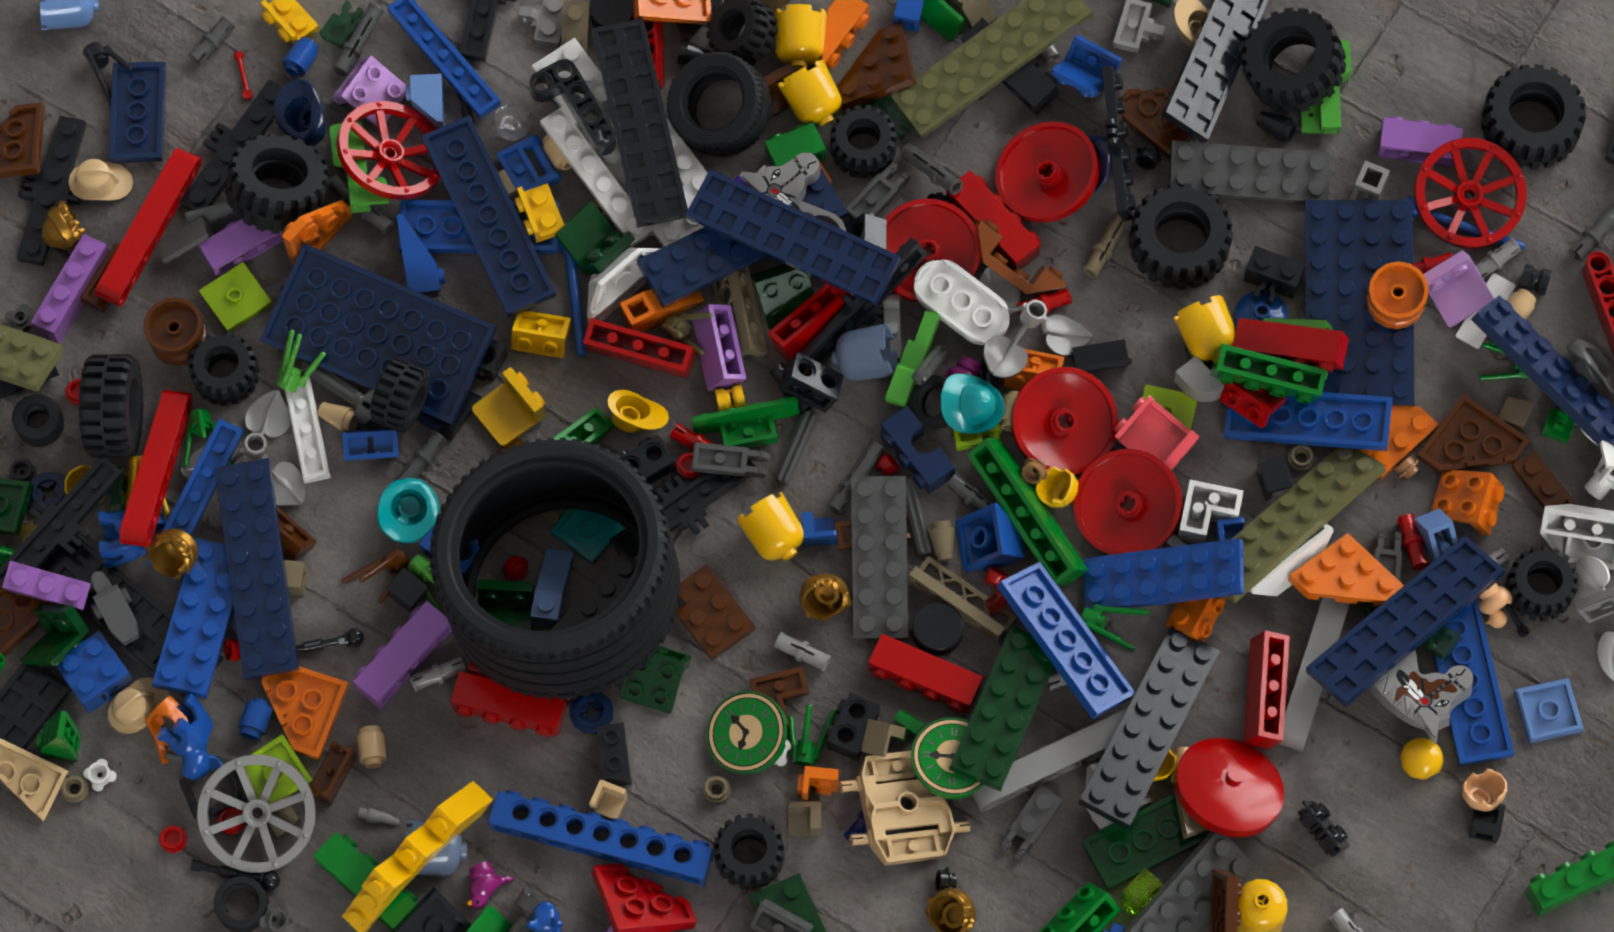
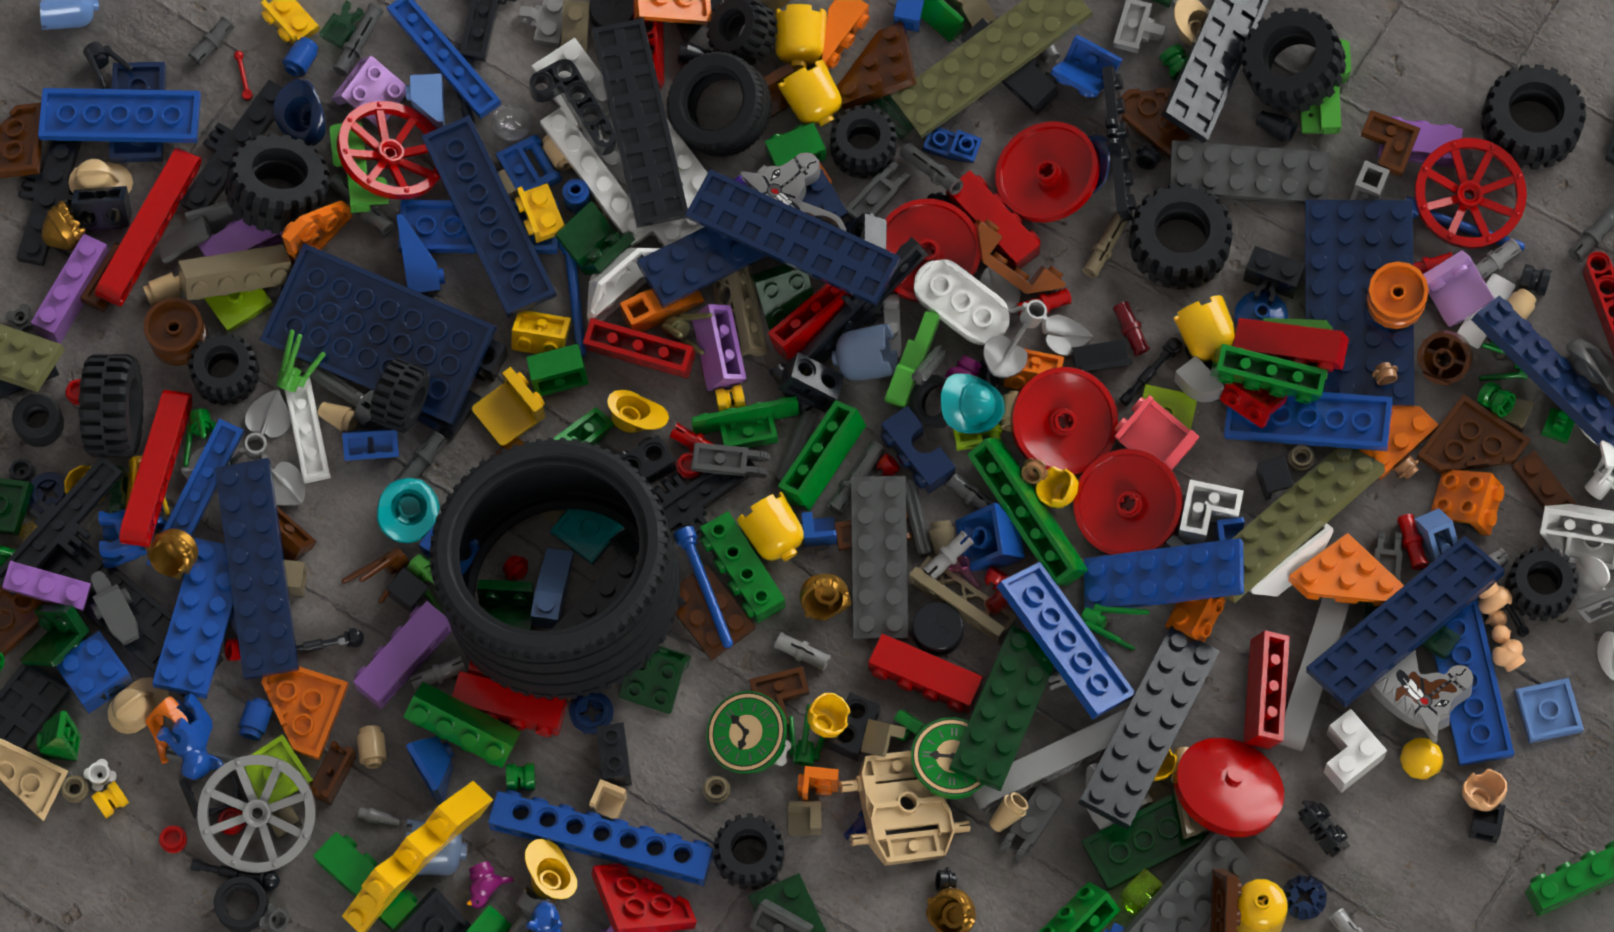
(101, 204): none -> black brick
(111, 793): none -> yellow wheel
(119, 115): none -> blue plate
(162, 288): none -> tan brick
(234, 272): none -> dark tan brick
(434, 764): none -> blue slope
(461, 724): none -> green brick
(521, 777): none -> green wheel
(549, 870): none -> yellow piece
(561, 367): none -> green brick
(575, 195): none -> blue brick
(686, 538): none -> blue piece
(742, 567): none -> green brick
(822, 455): none -> green brick
(828, 715): none -> yellow hair
(948, 555): none -> light grey pin
(951, 145): none -> blue slope
(963, 566): none -> clear pink hand
(1008, 812): none -> tan cone
(1131, 328): none -> dark red pin
(1170, 348): none -> black piece
(1173, 59): none -> green wheel
(1305, 910): none -> dark blue gear
(1358, 749): none -> white brick
(1385, 373): none -> medium nougat plate
(1395, 135): none -> reddish brown plate
(1445, 357): none -> reddish brown cylinder
(1497, 399): none -> green wheel
(1510, 652): none -> light nougat animal

